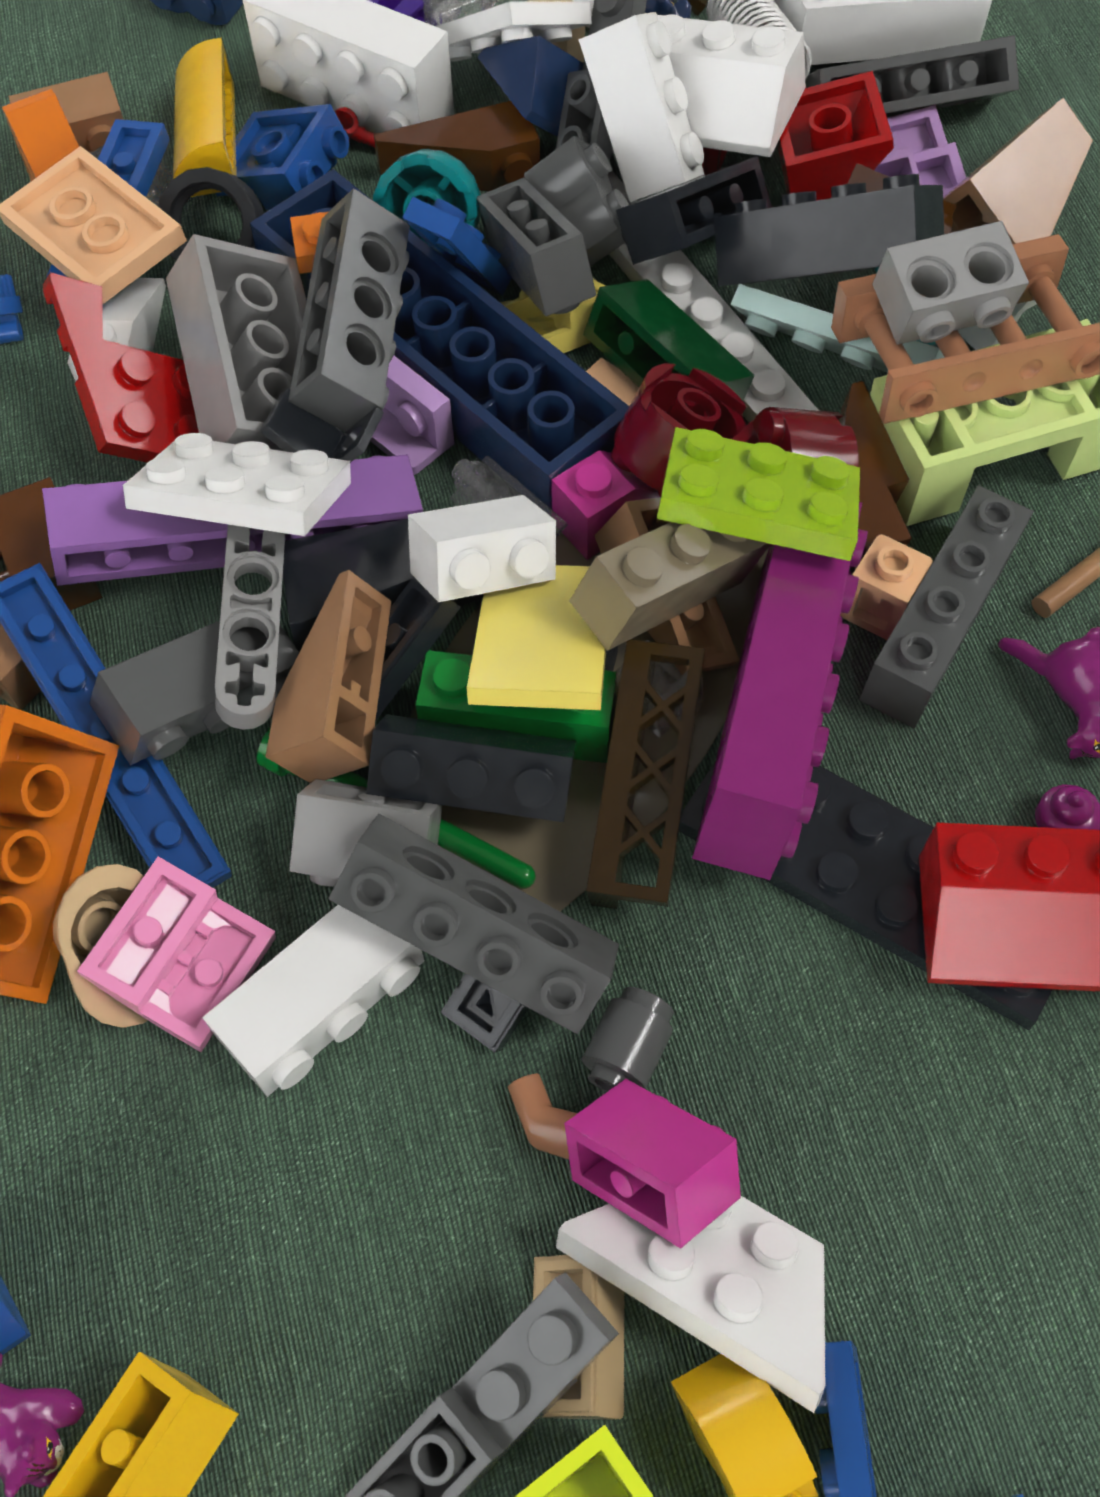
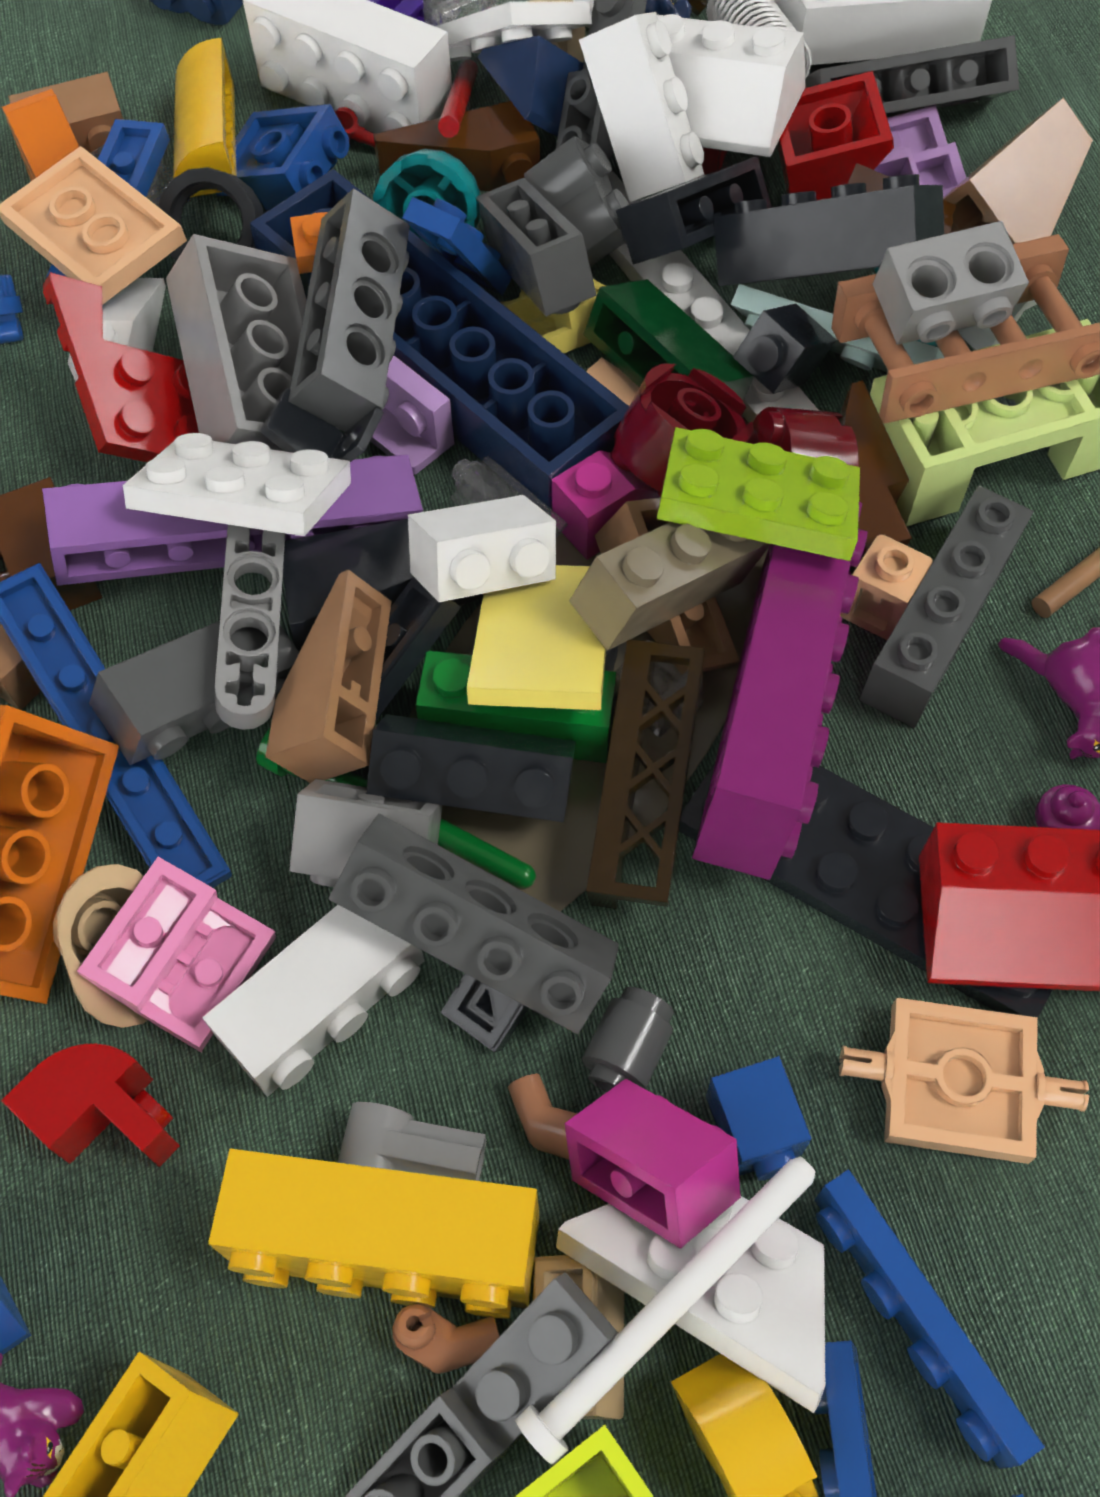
(83, 1091): none -> red brick
(377, 1231): none -> yellow brick
(392, 1140): none -> light grey piece
(438, 1342): none -> nougat arm
(458, 99): none -> red bar
(549, 1426): none -> white bar
(762, 1114): none -> blue brick
(784, 348): none -> black brick
(939, 1346): none -> blue plate
(963, 1080): none -> light nougat plate

